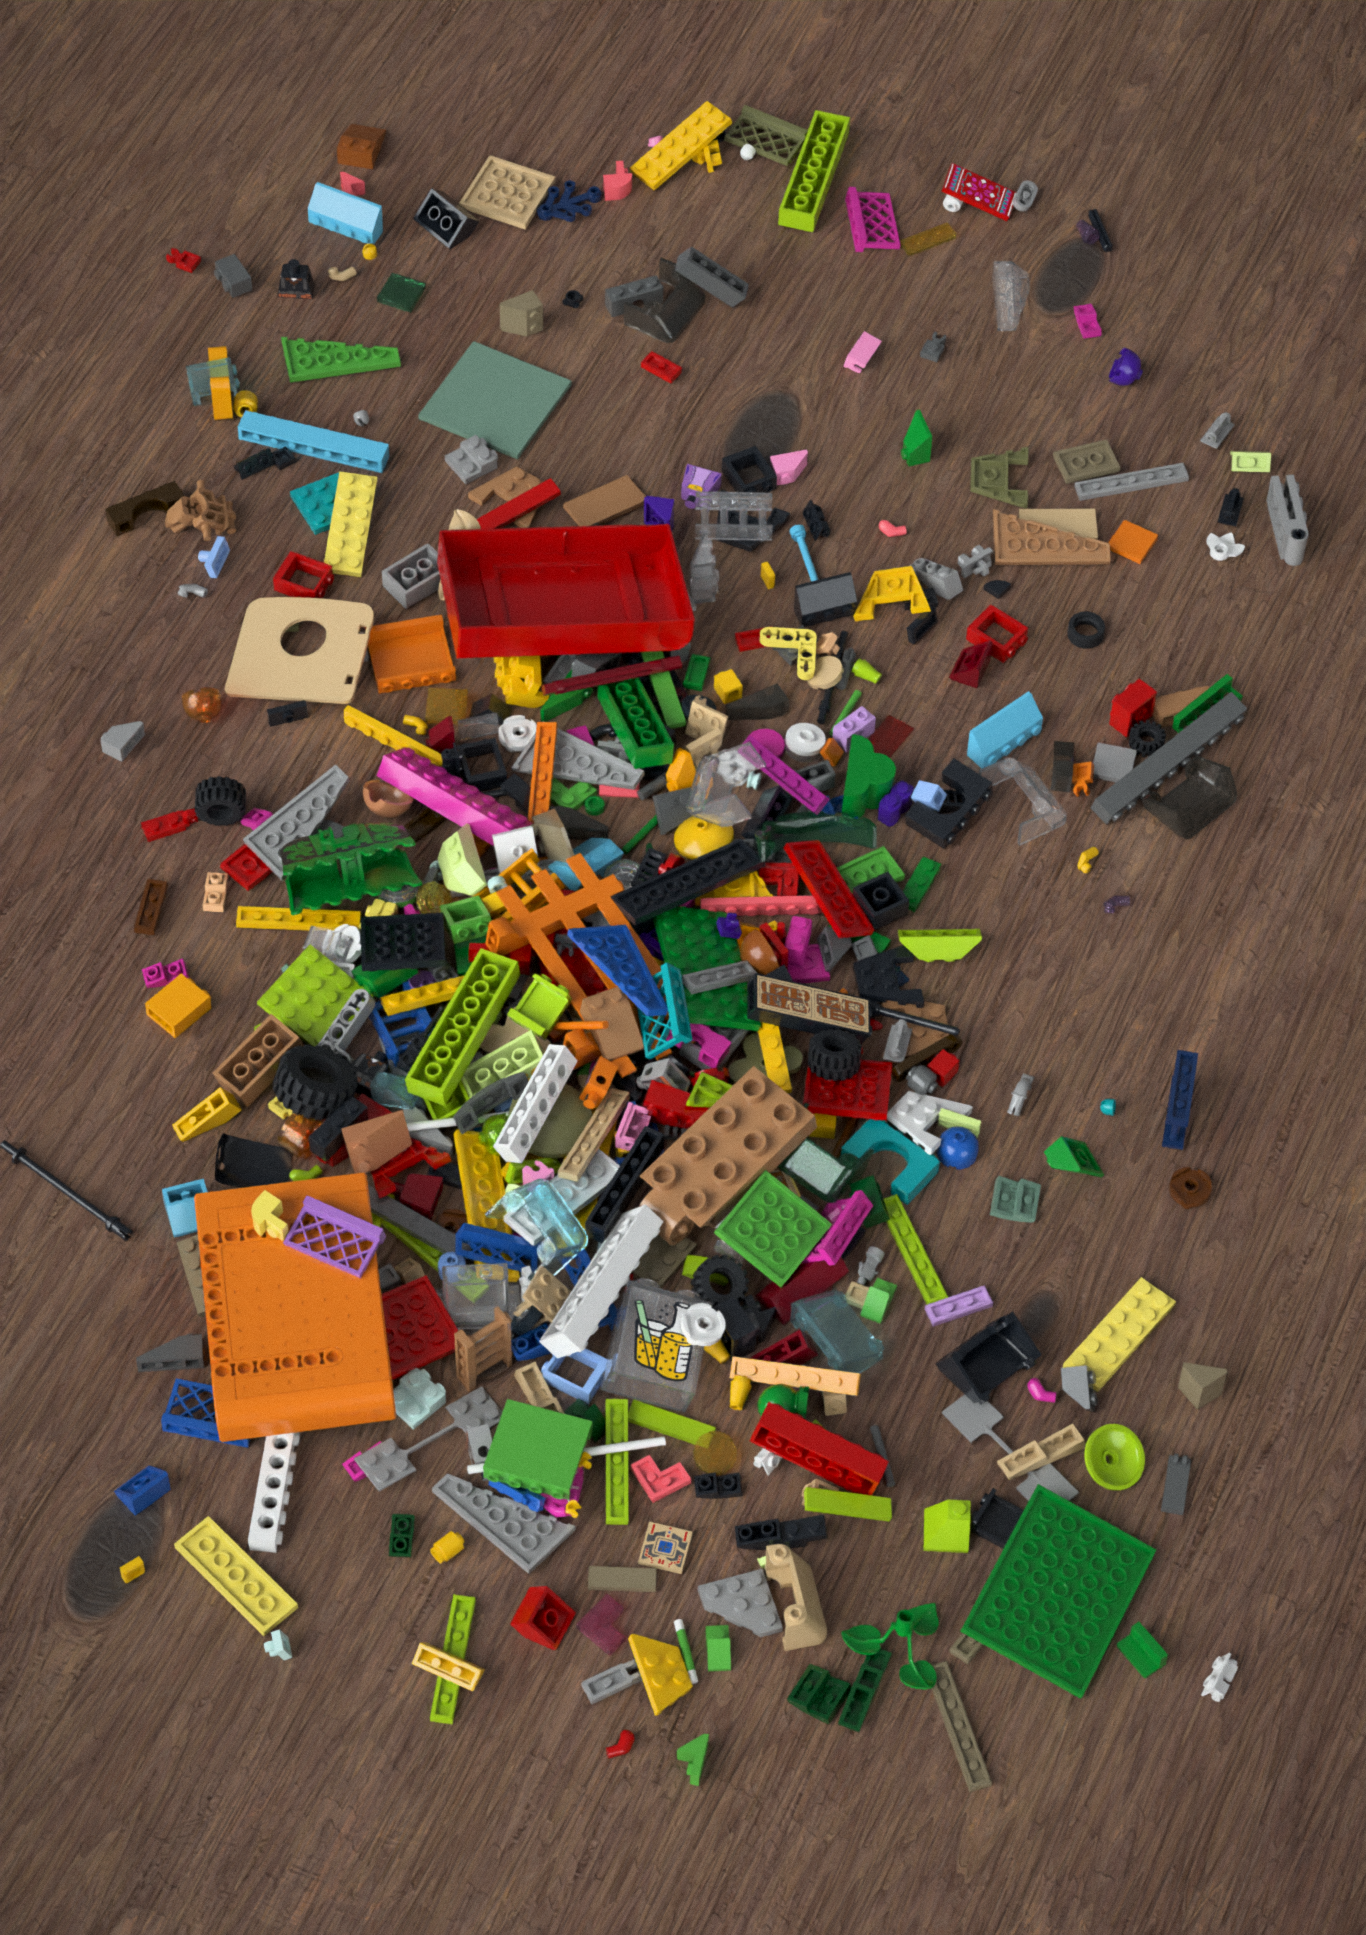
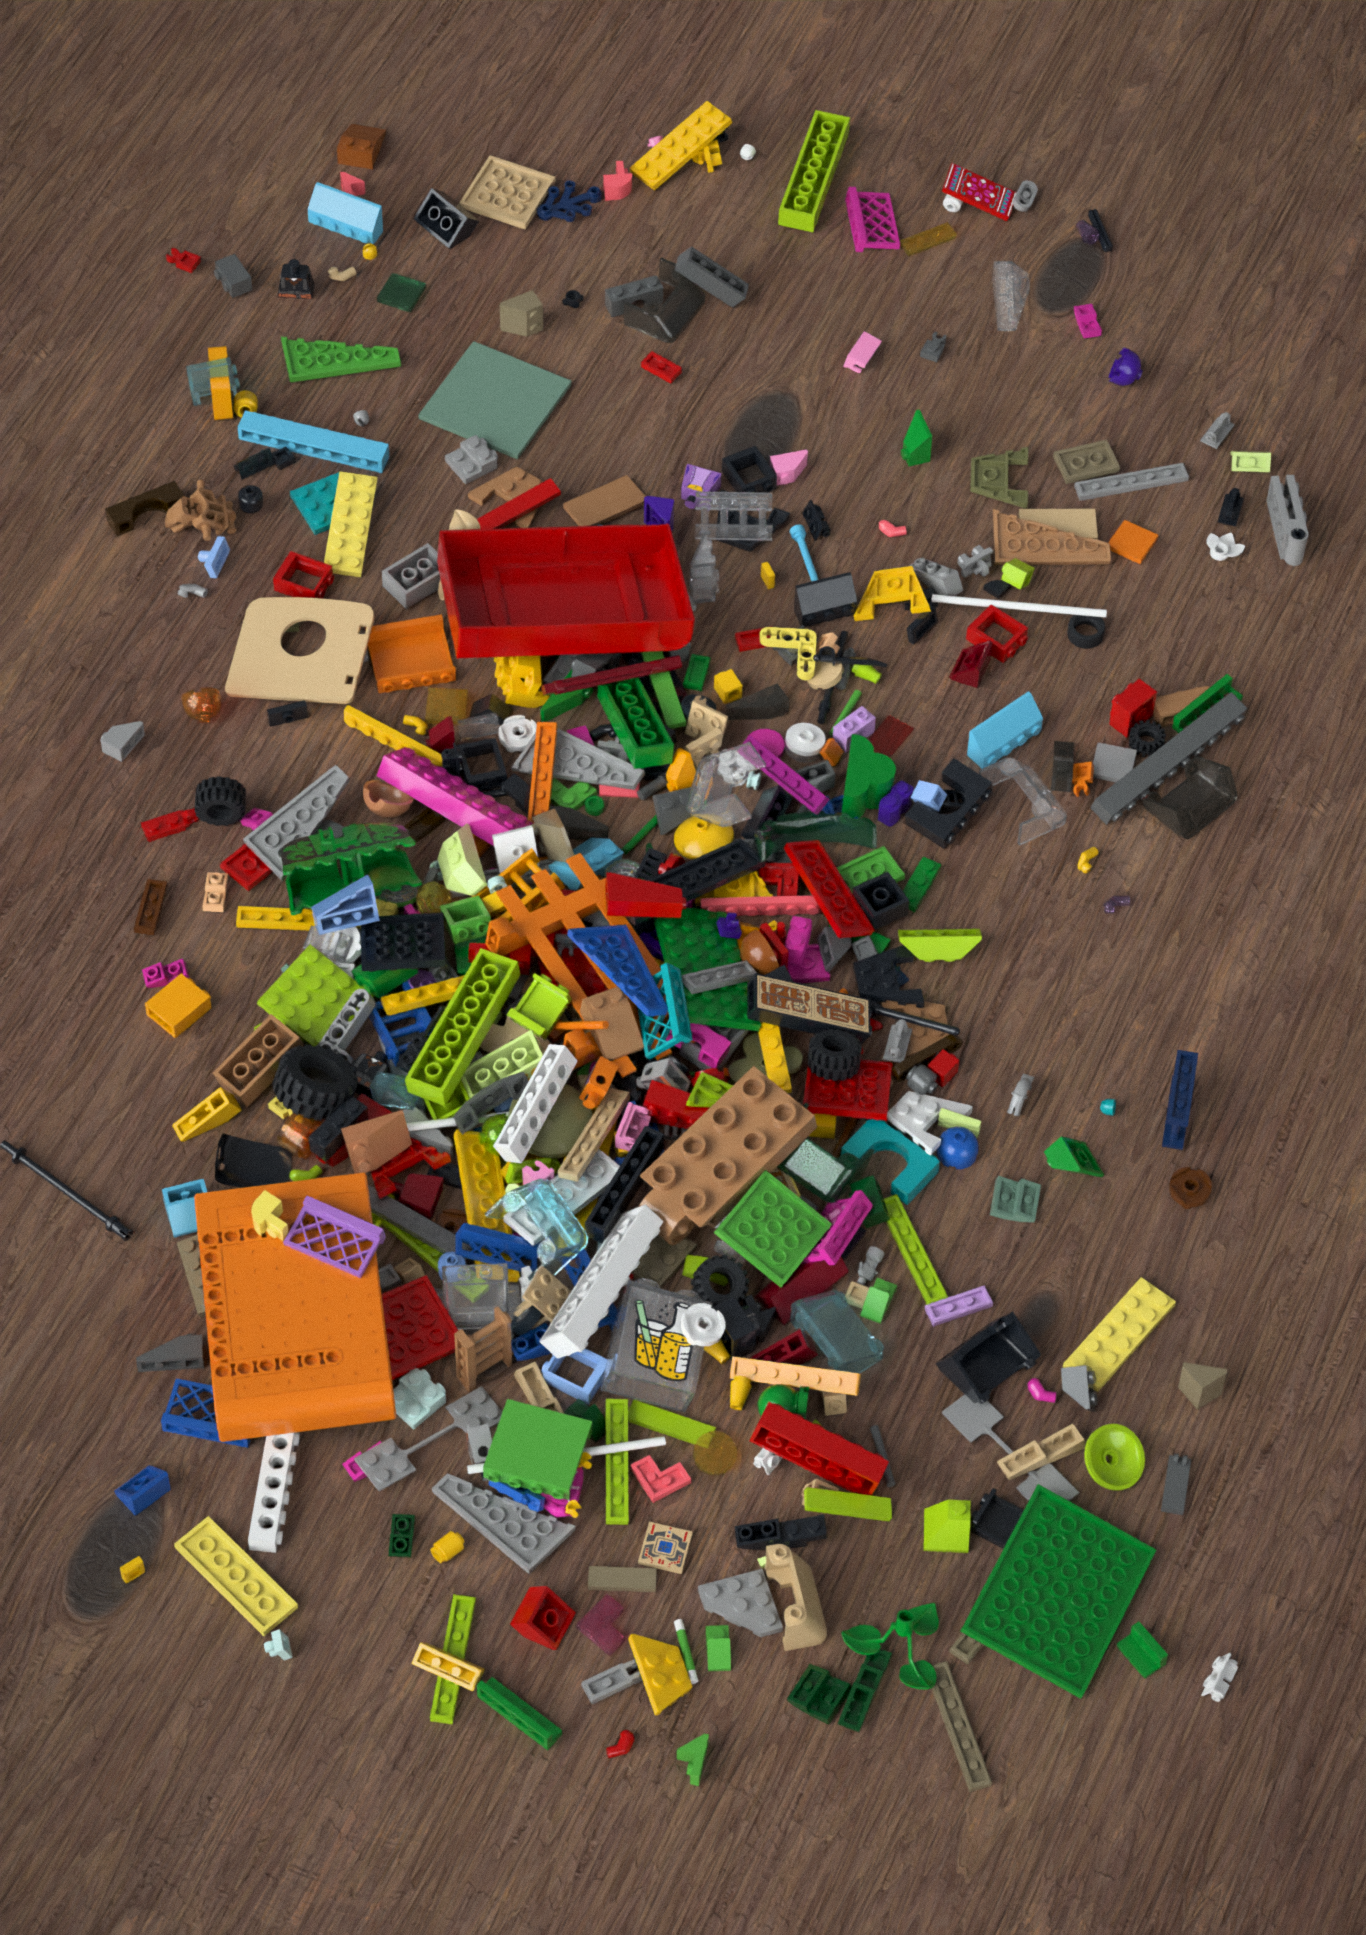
(250, 499): none -> black head
(347, 908): none -> medium blue wedge
(518, 1712): none -> green fence
(641, 898): none -> red slope
(717, 1487): black slope -> none
(771, 126): olive fence -> none
(827, 655): none -> black sword
(1017, 573): none -> lime brick
(1019, 605): none -> white piece

